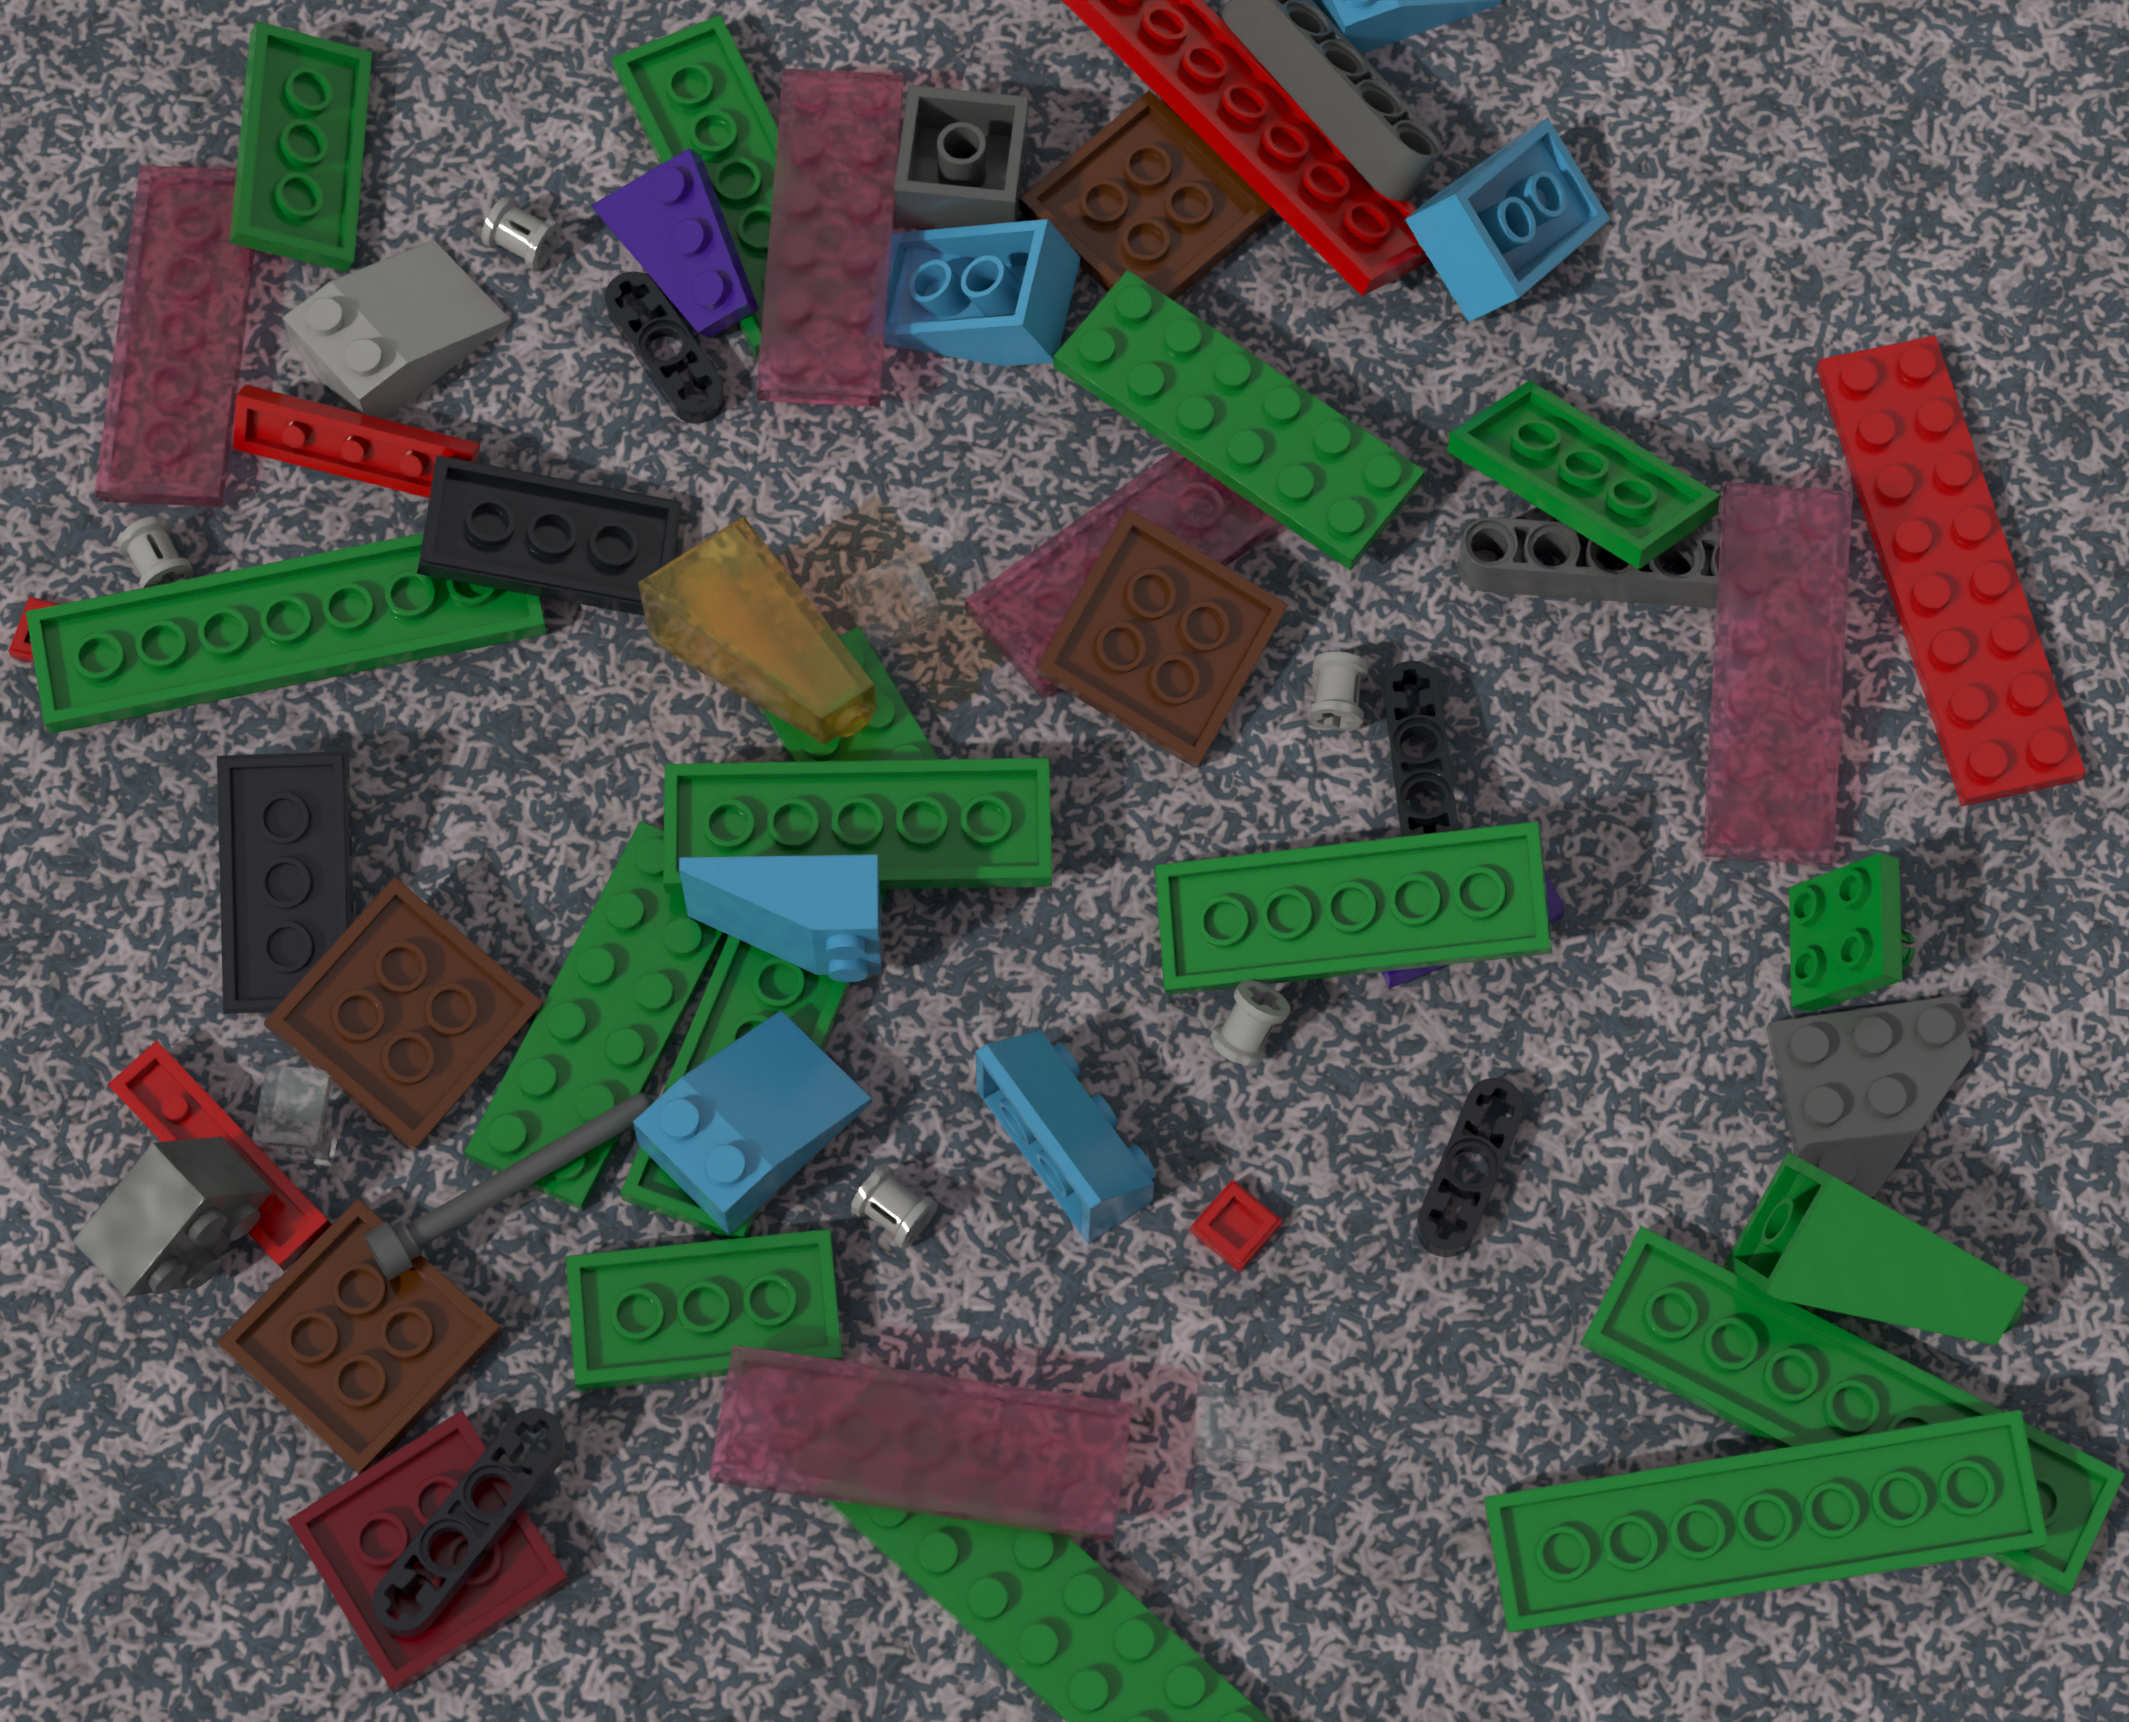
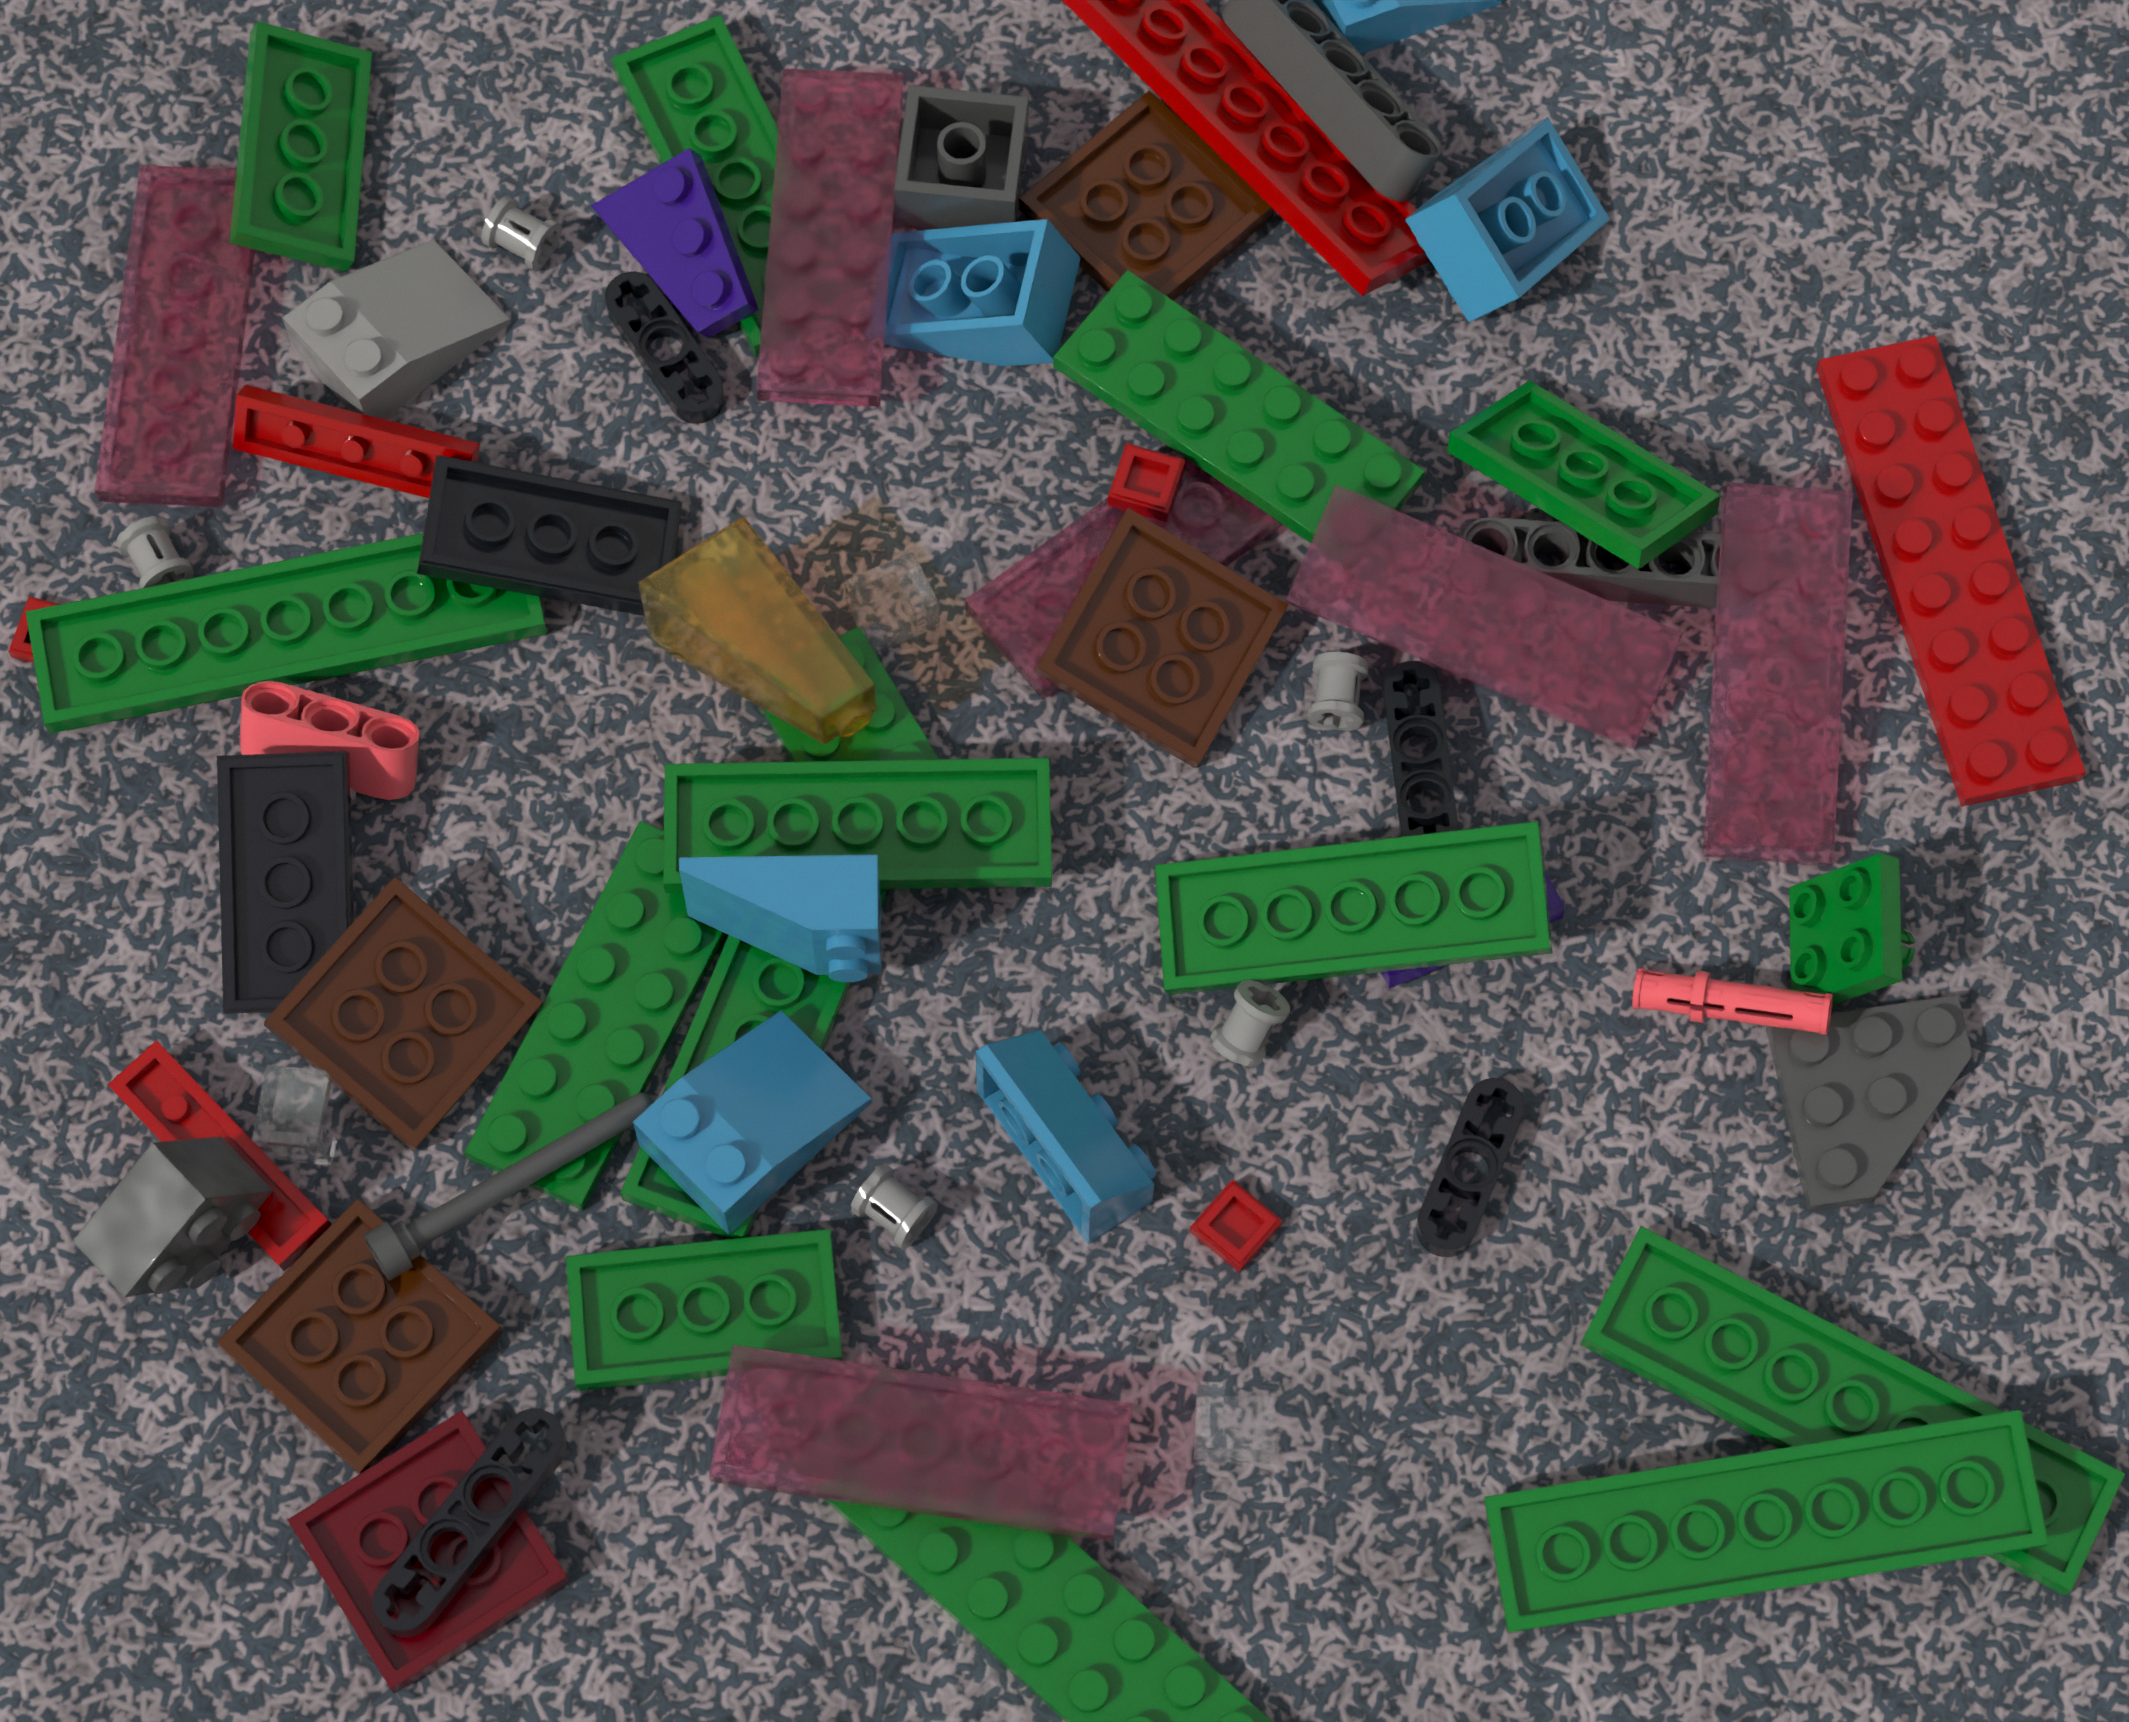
(297, 720): none -> coral beam
(1146, 482): none -> red tile
(1484, 617): none -> clear pink plate
(1732, 1001): none -> coral pin
(1852, 1255): green slope -> none

